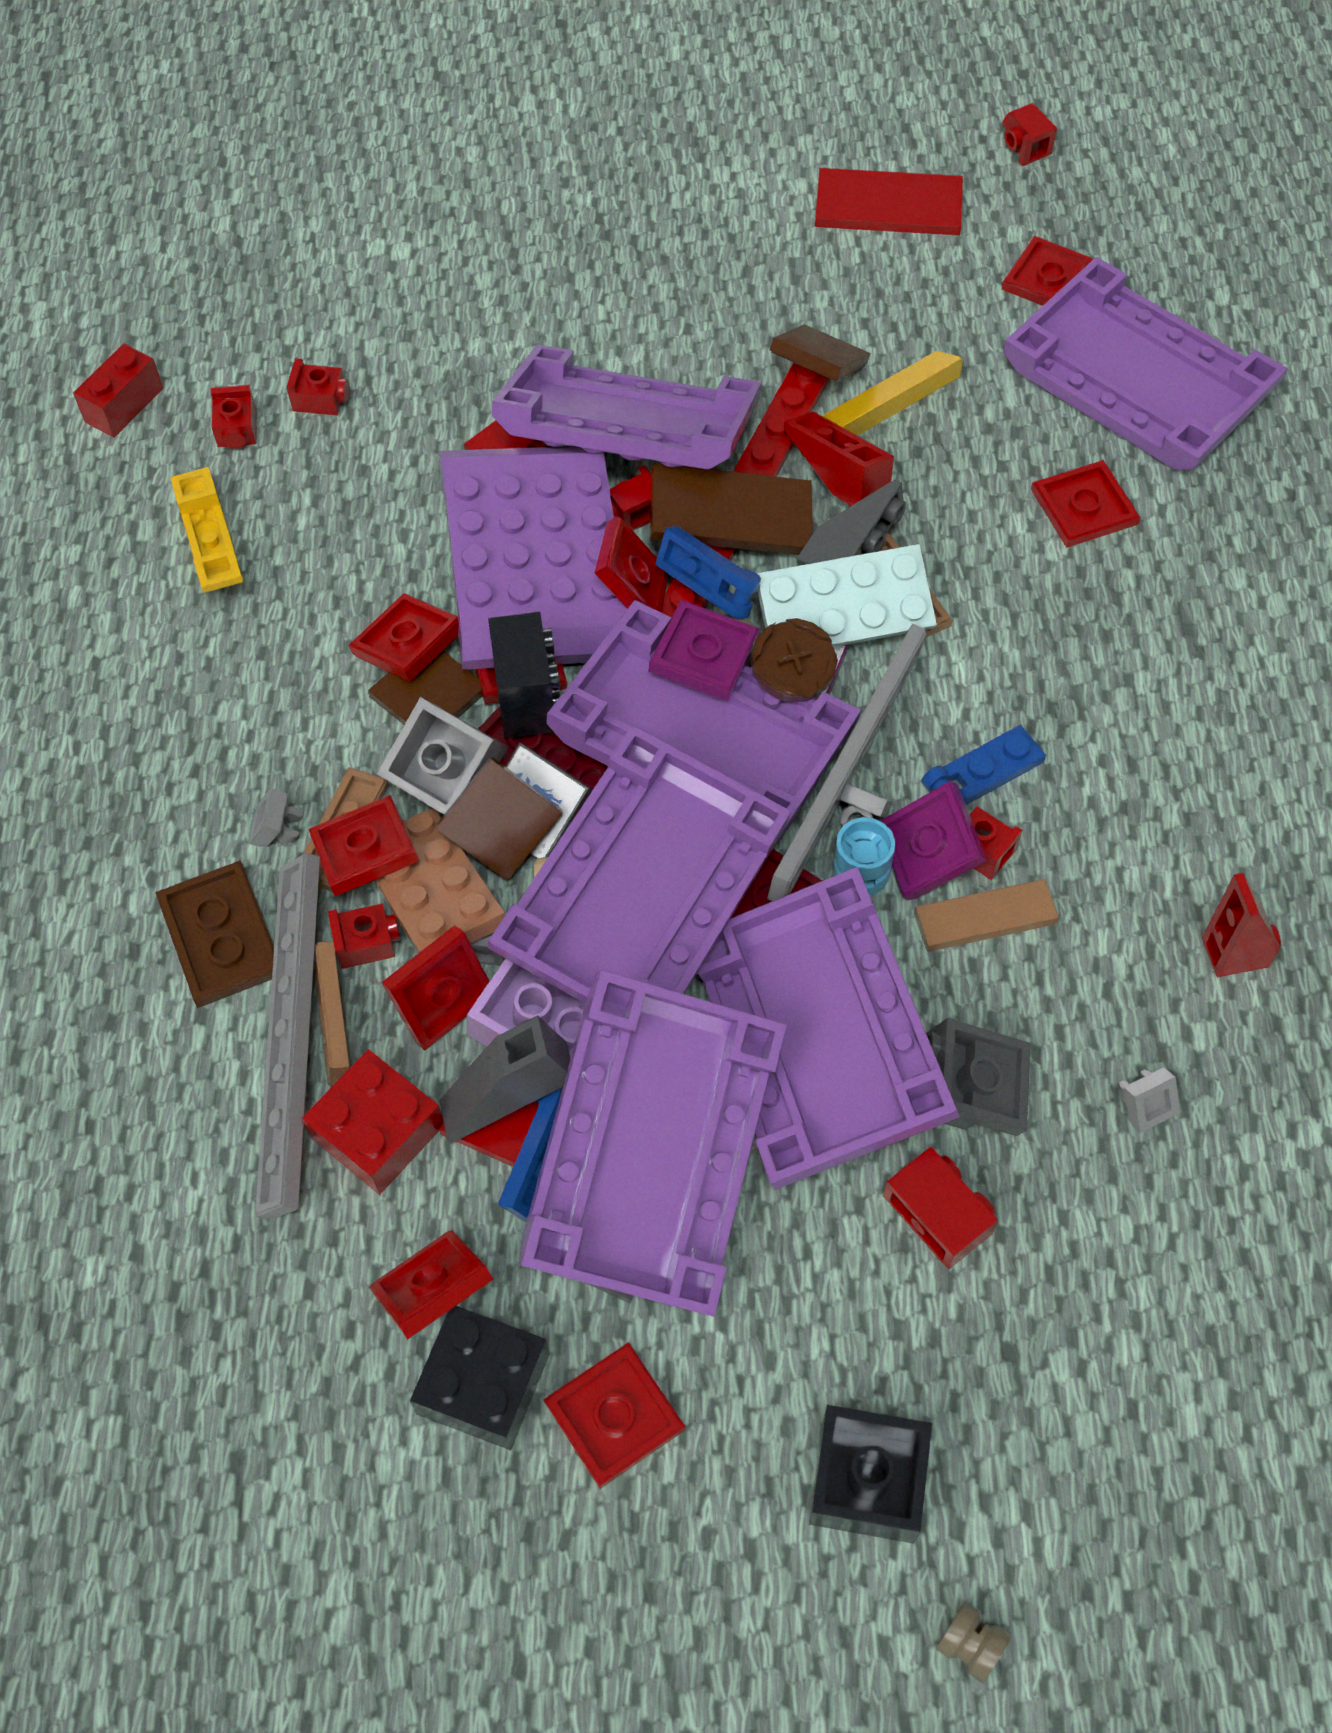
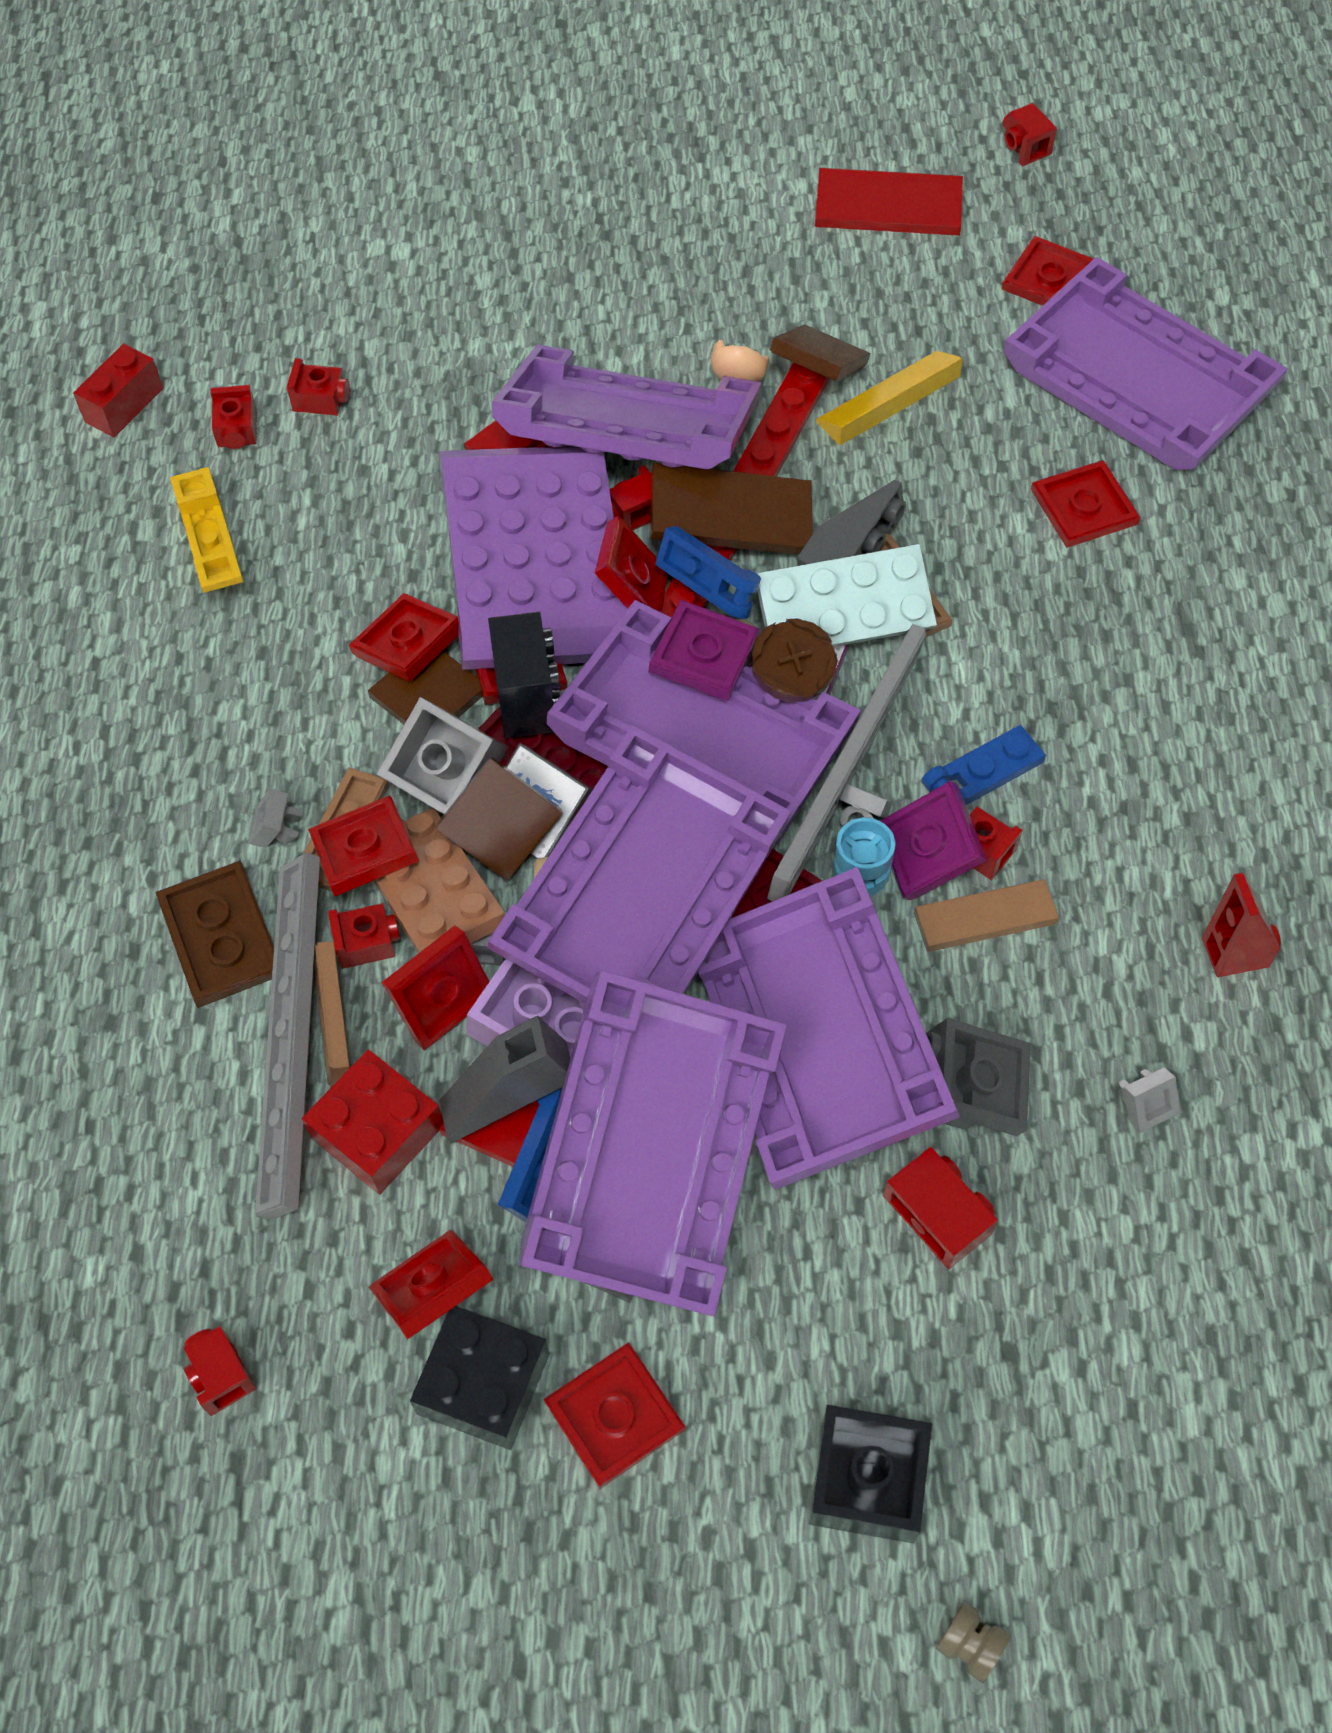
(216, 1370): none -> red brick
(738, 362): none -> light nougat hair
(840, 458): red slope -> none

